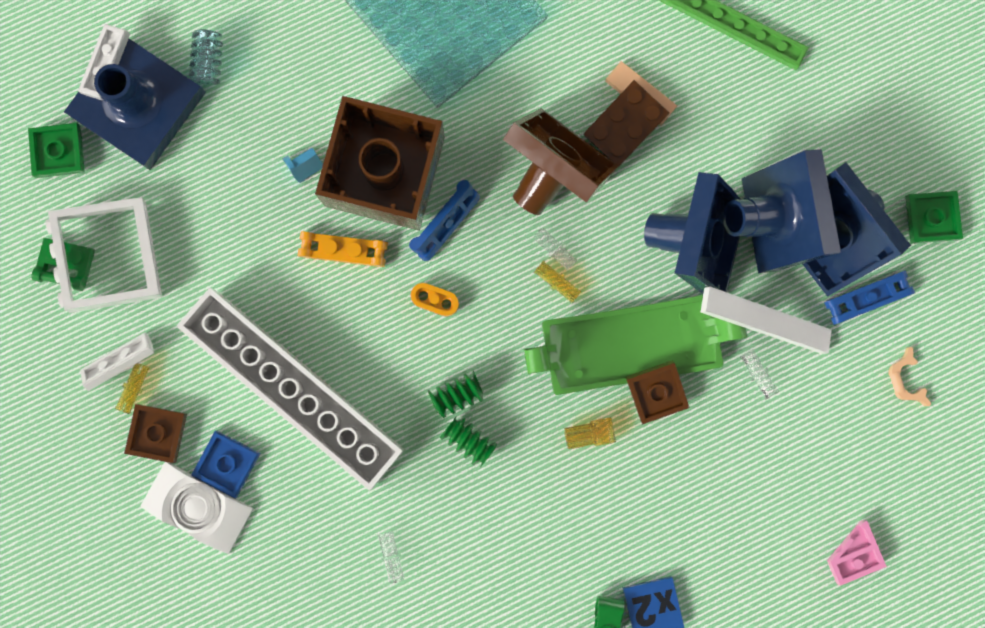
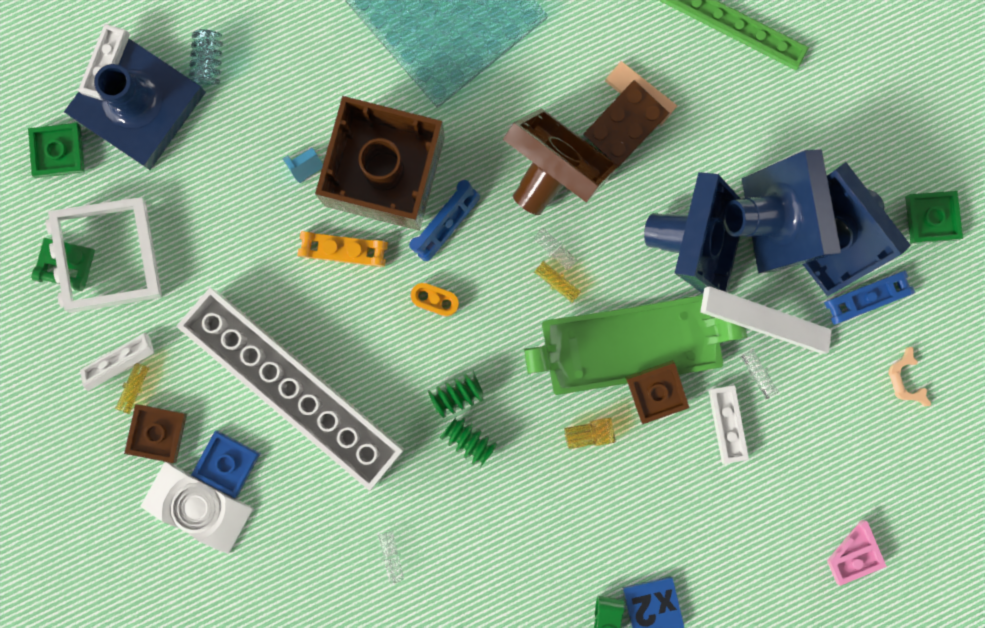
(728, 424): none -> white plate

